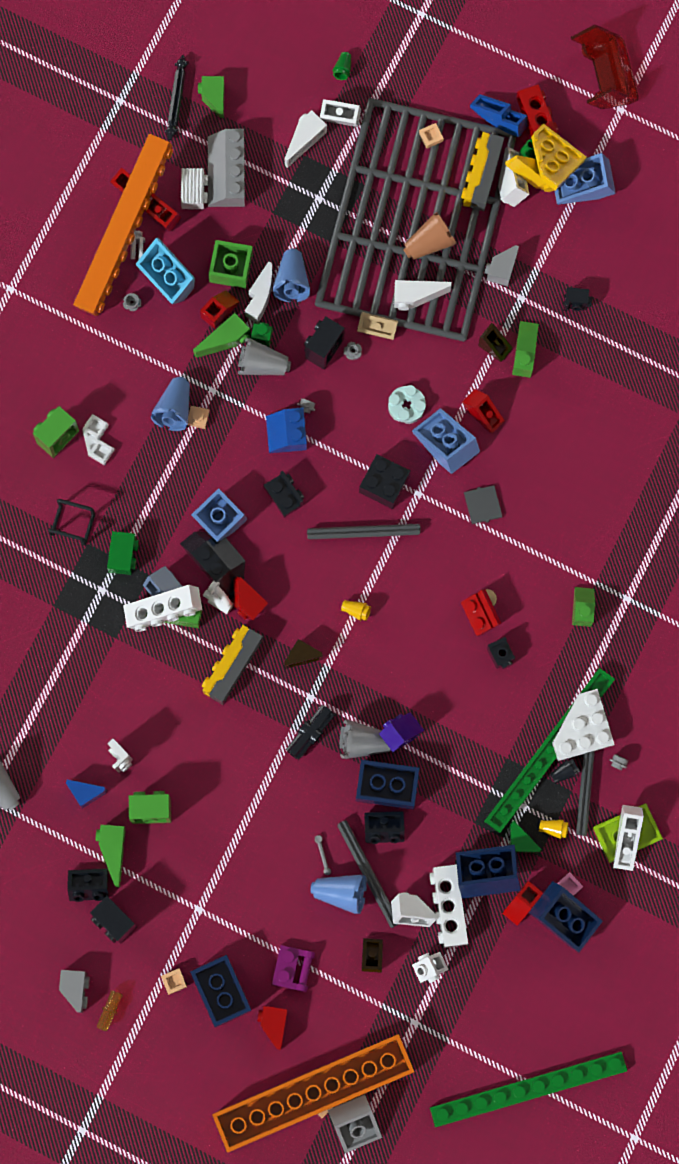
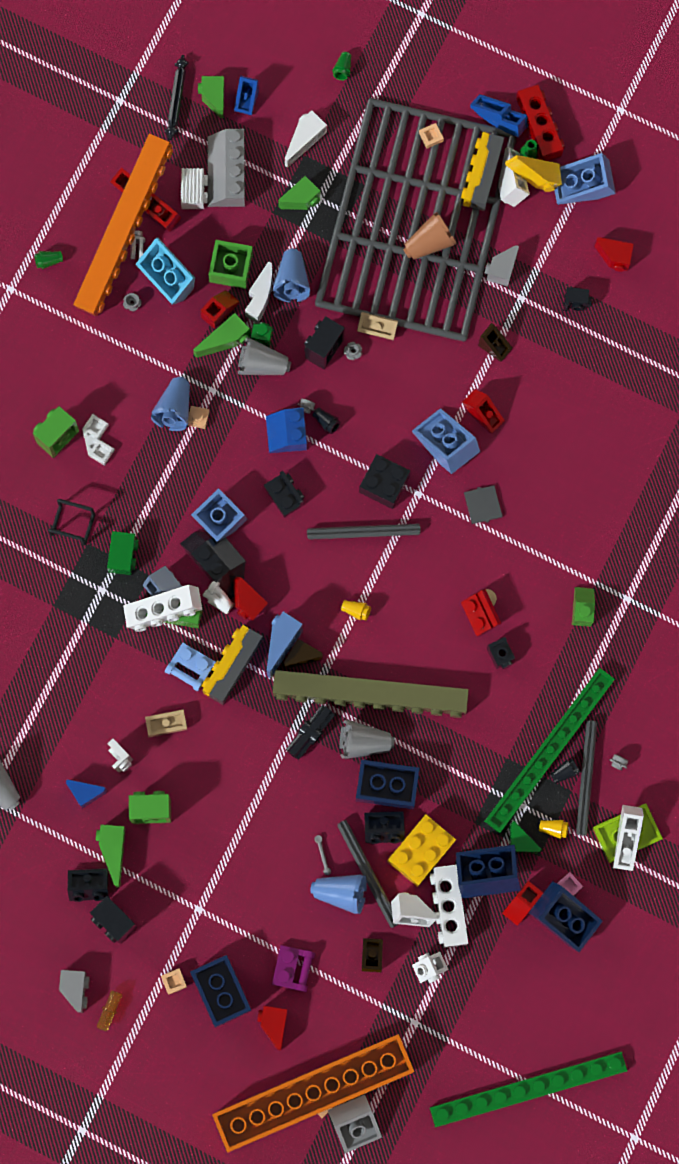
(47, 258): none -> green cone
(166, 723): none -> tan plate
(193, 661): none -> light blue plate
(246, 95): none -> blue slope
(283, 637): none -> medium blue slope
(300, 196): none -> bright green slope
(326, 420): none -> black cone
(340, 113): white brick -> none
(370, 693): none -> olive brick
(397, 399): light aqua plate -> none
(400, 731): dark purple brick -> none
(415, 293): white slope -> none
(421, 850): none -> yellow brick
(525, 349): bright green slope -> none
(555, 157): yellow plate -> none
(583, 728): white plate -> none
(610, 65): clear red windscreen -> none
(615, 253): none -> red slope

